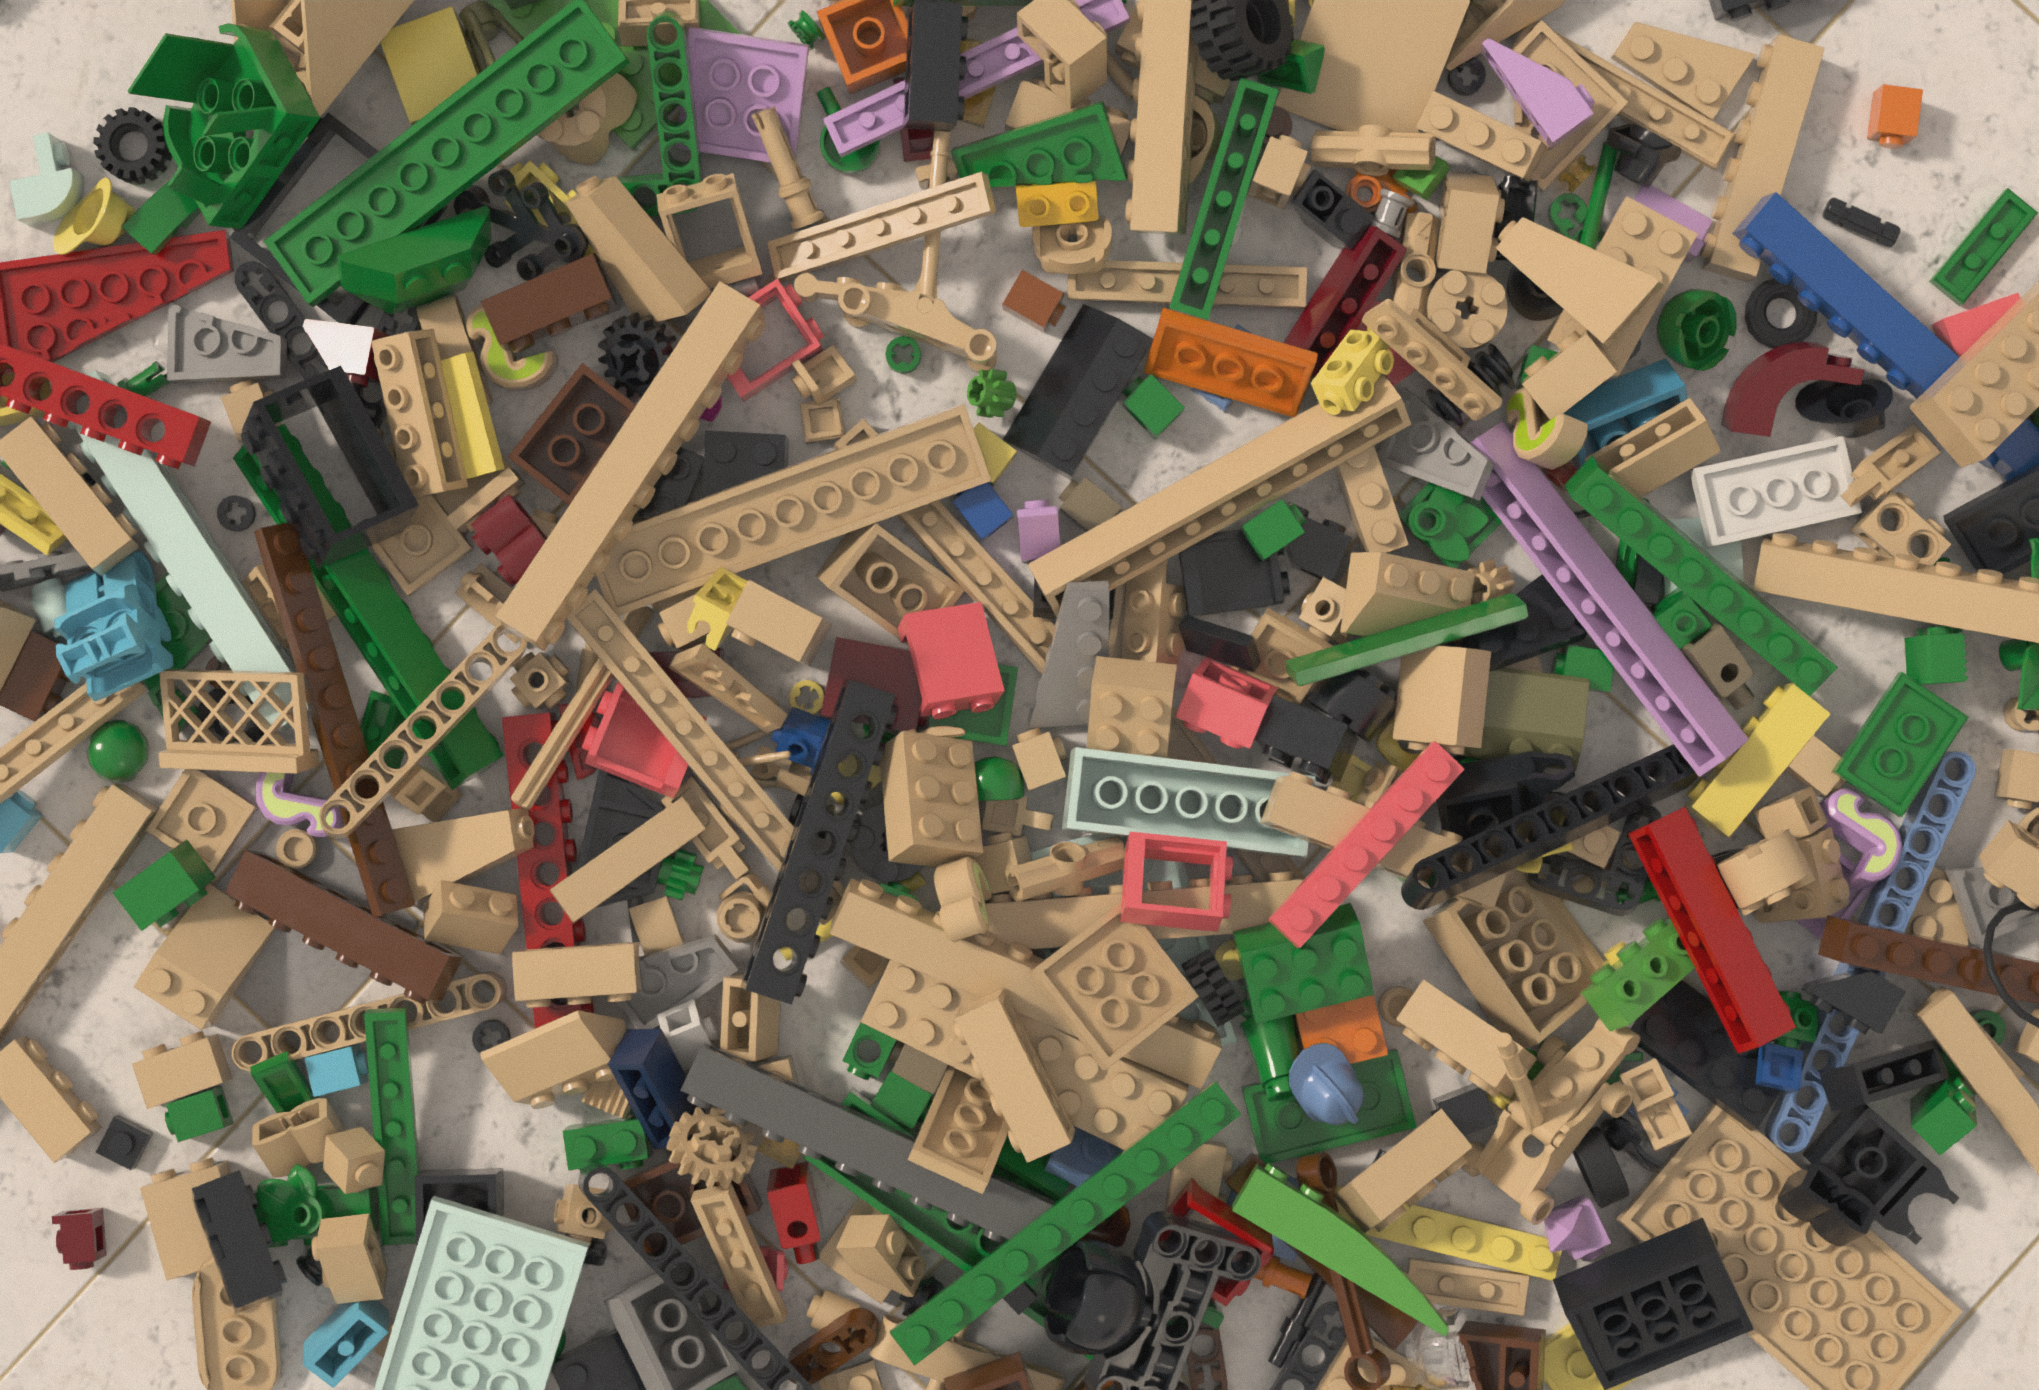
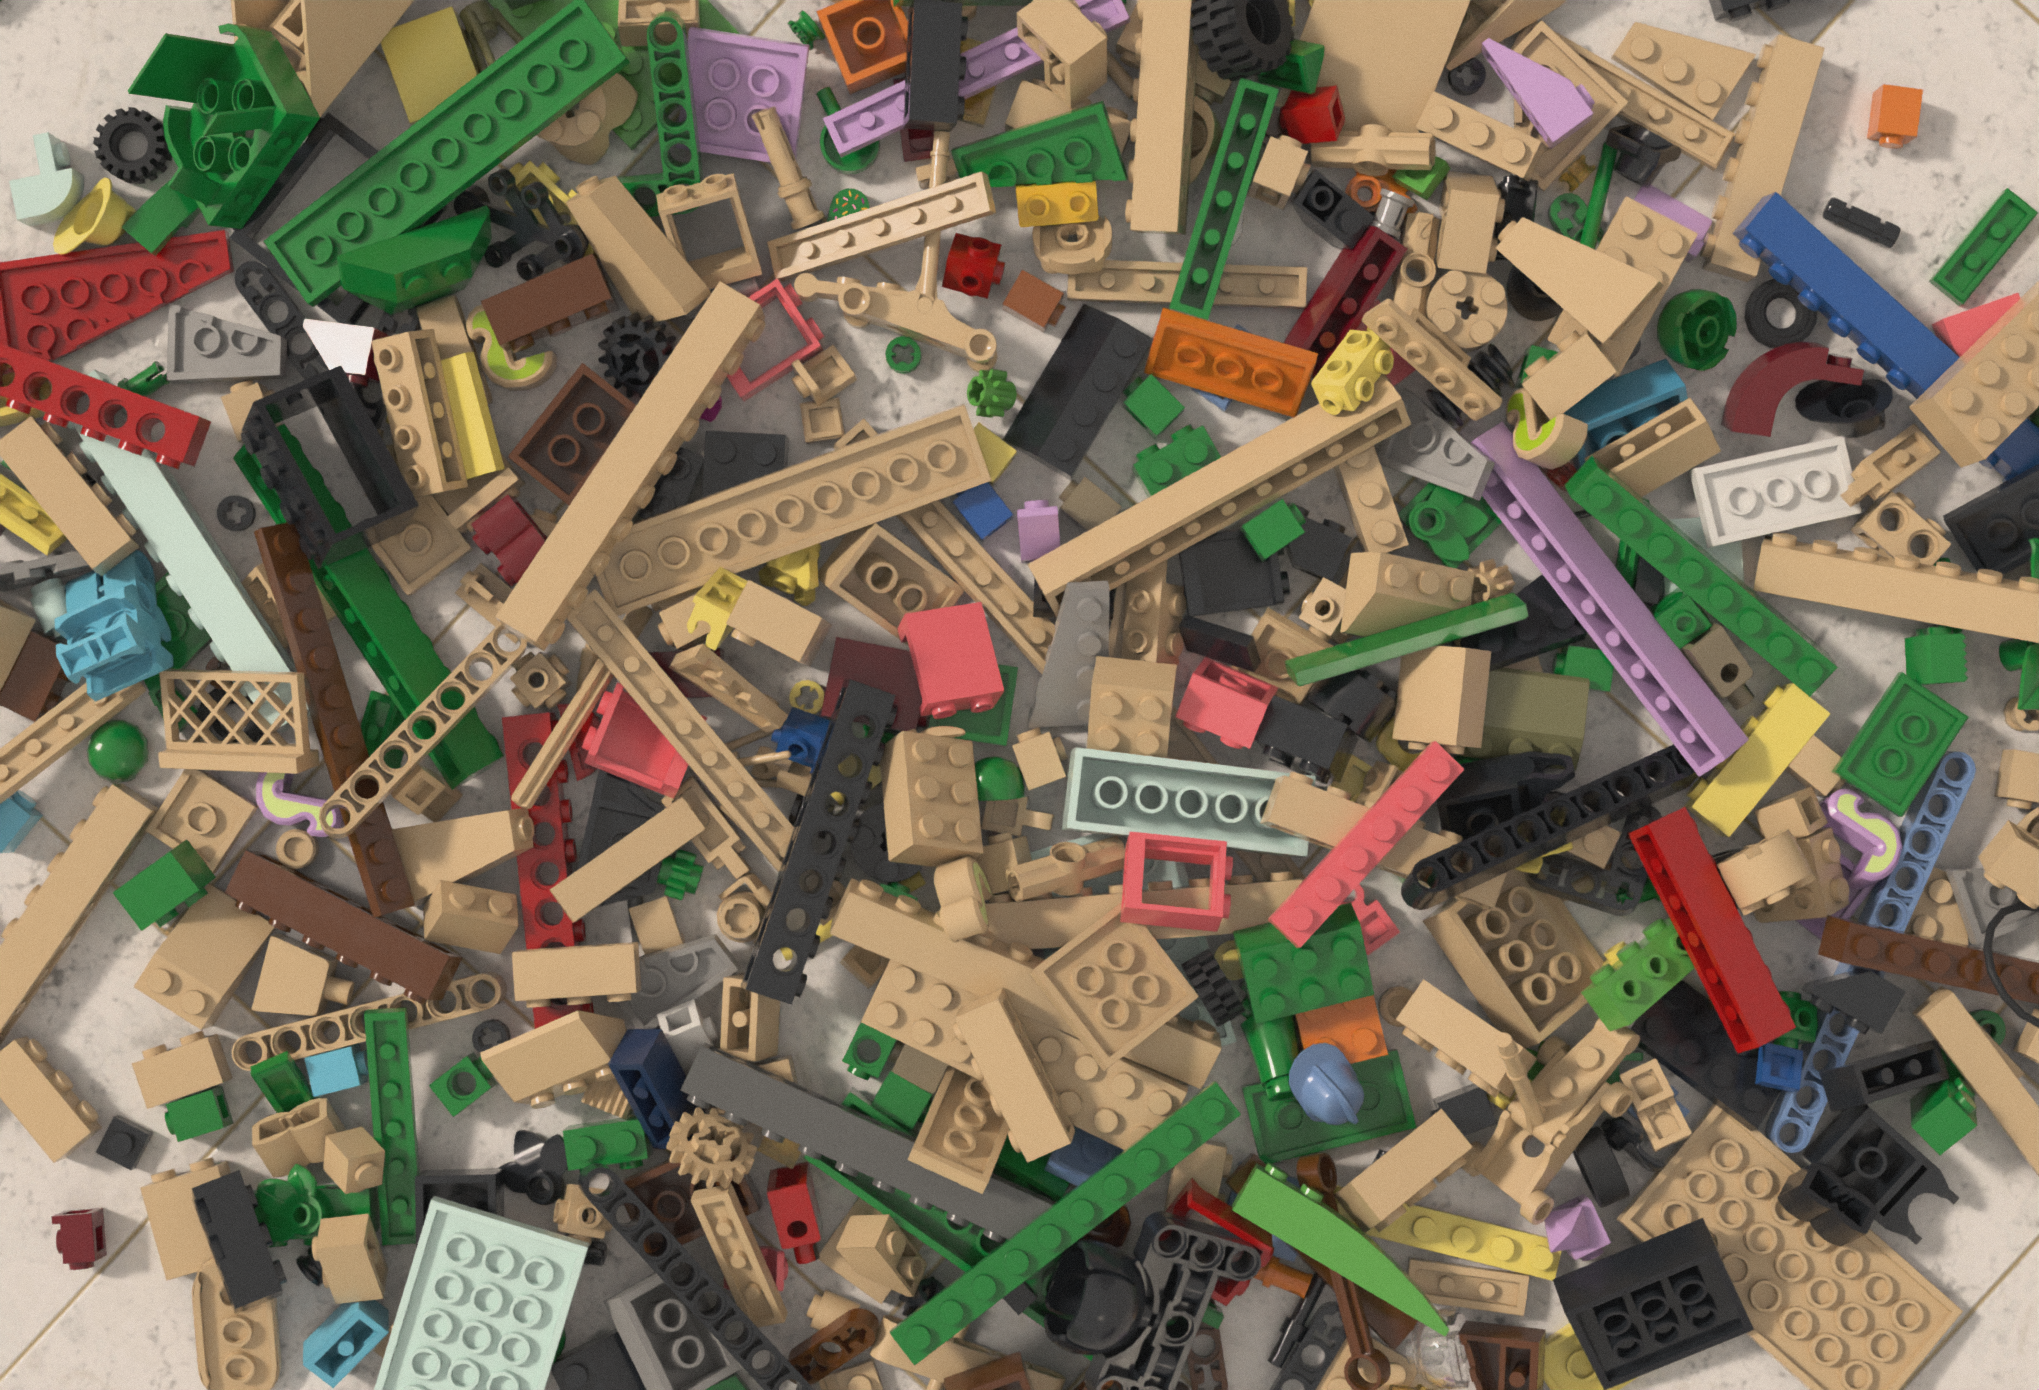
(298, 979): none -> tan torso
(450, 1093): none -> green brick
(536, 1161): none -> black plate
(794, 574): none -> light yellow rock
(846, 203): none -> green tile
(973, 266): none -> red brick
(1182, 457): none -> green brick
(1313, 116): none -> red brick
(1374, 921): none -> coral plate

